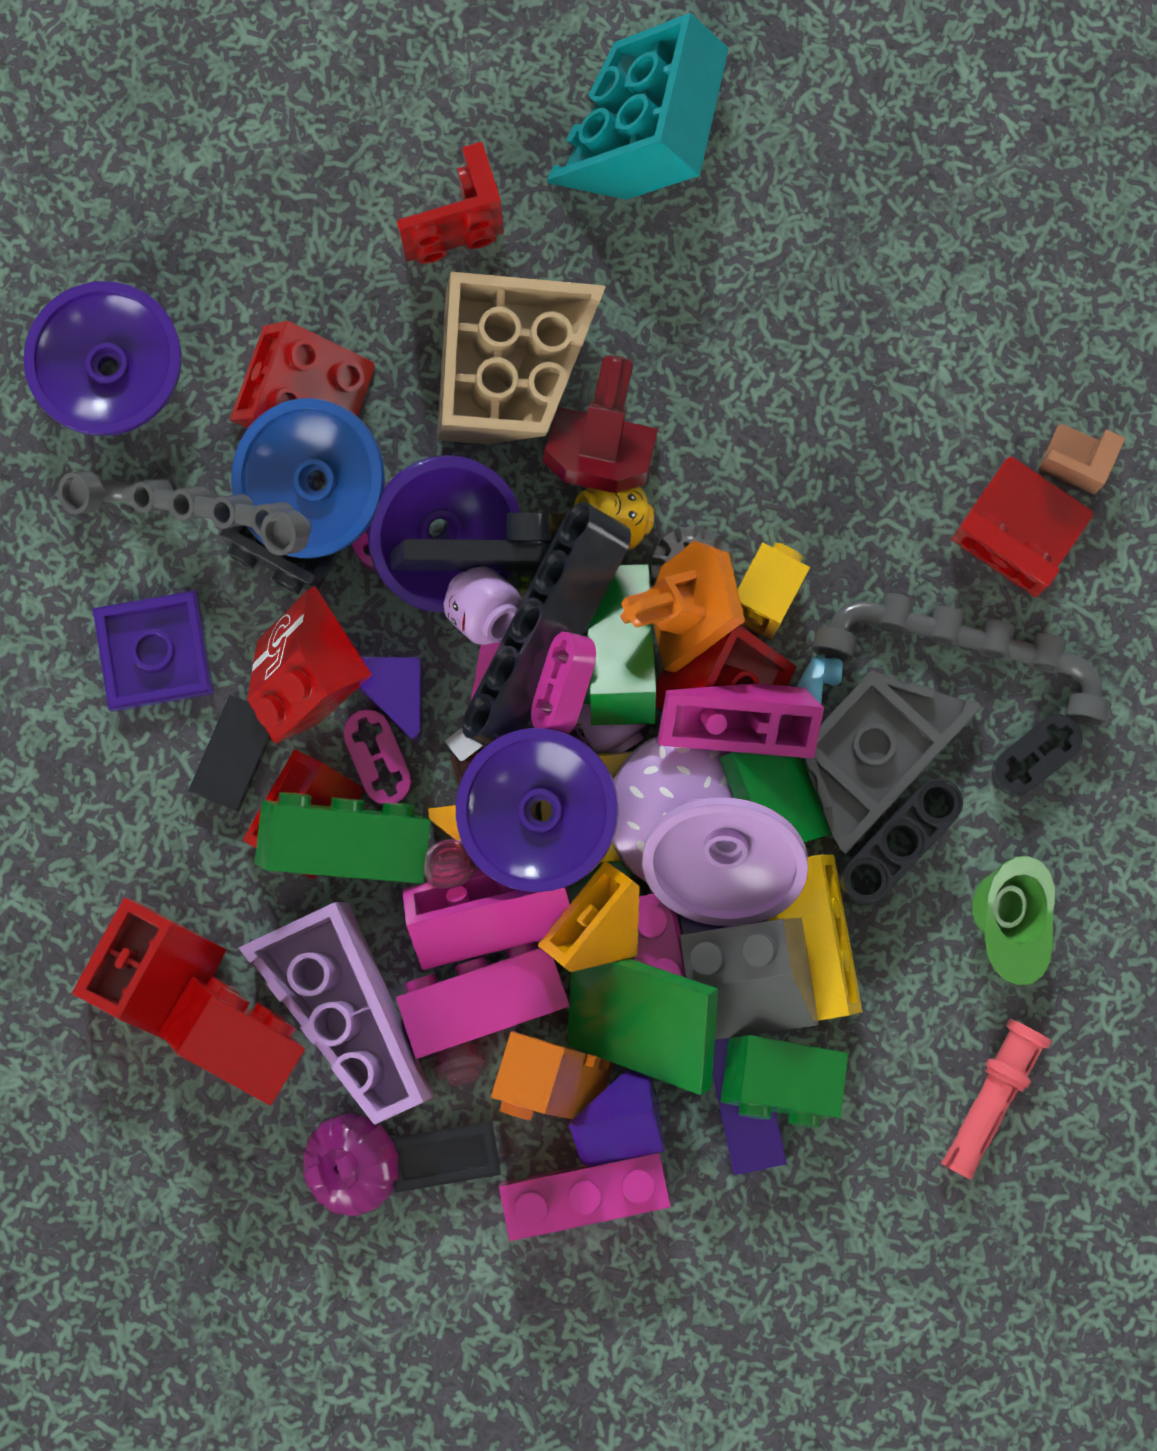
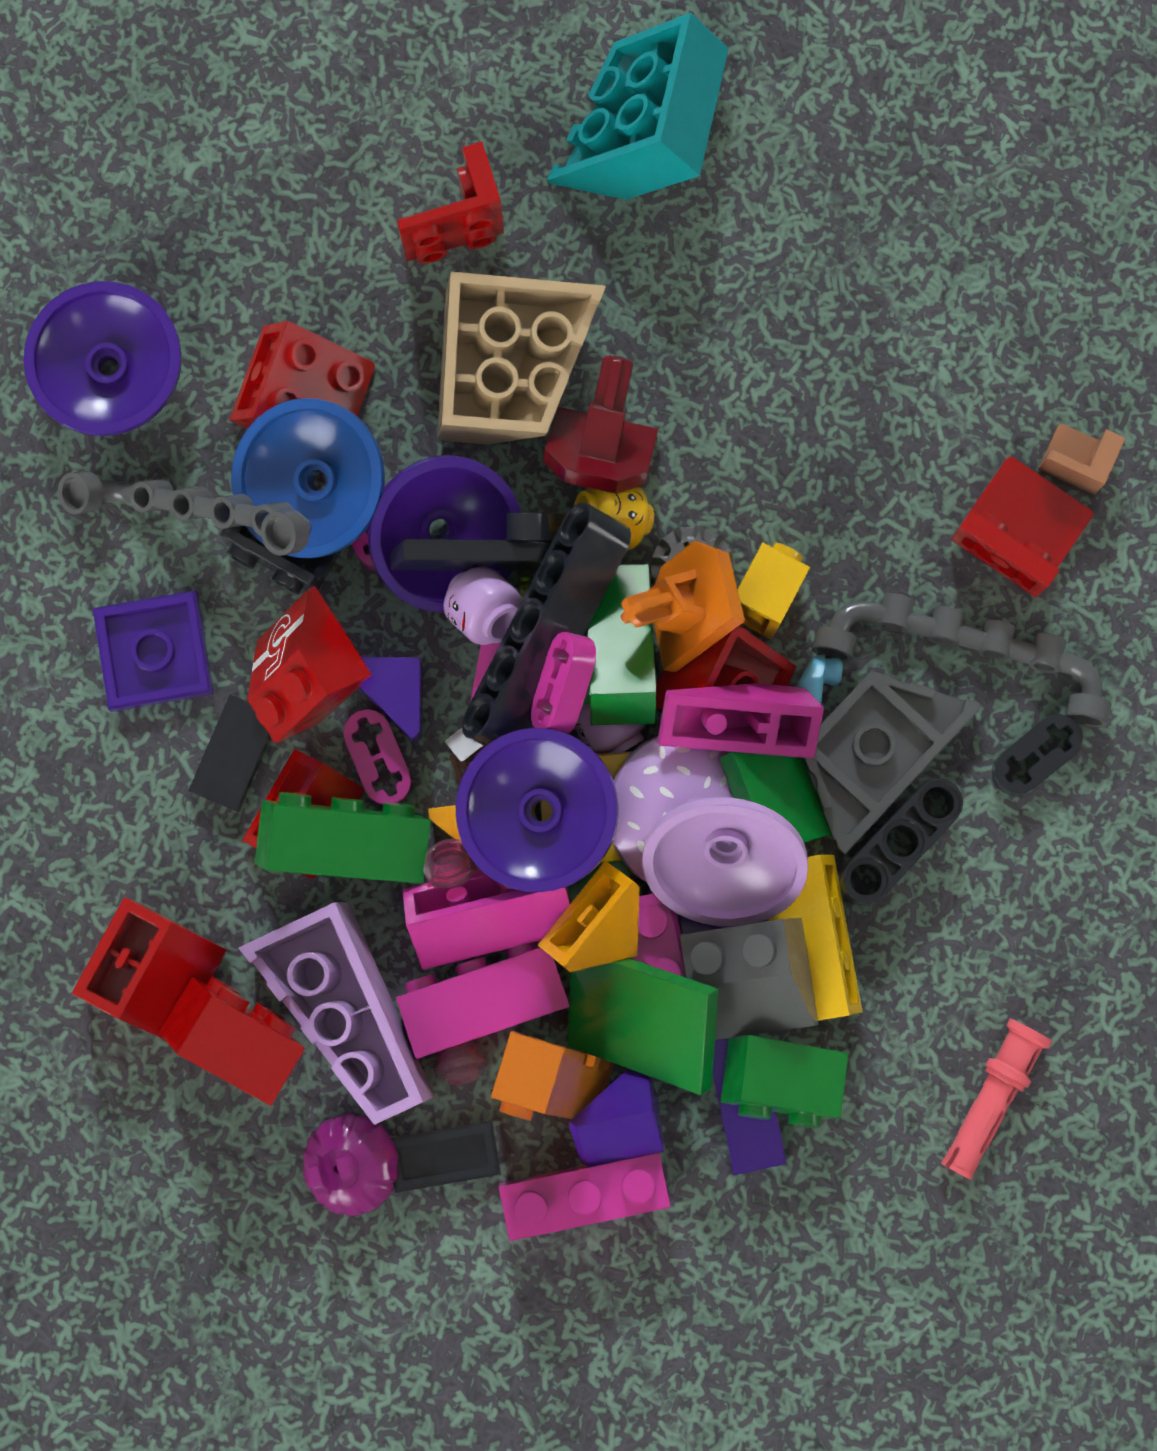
(1017, 918): bright green piece -> none

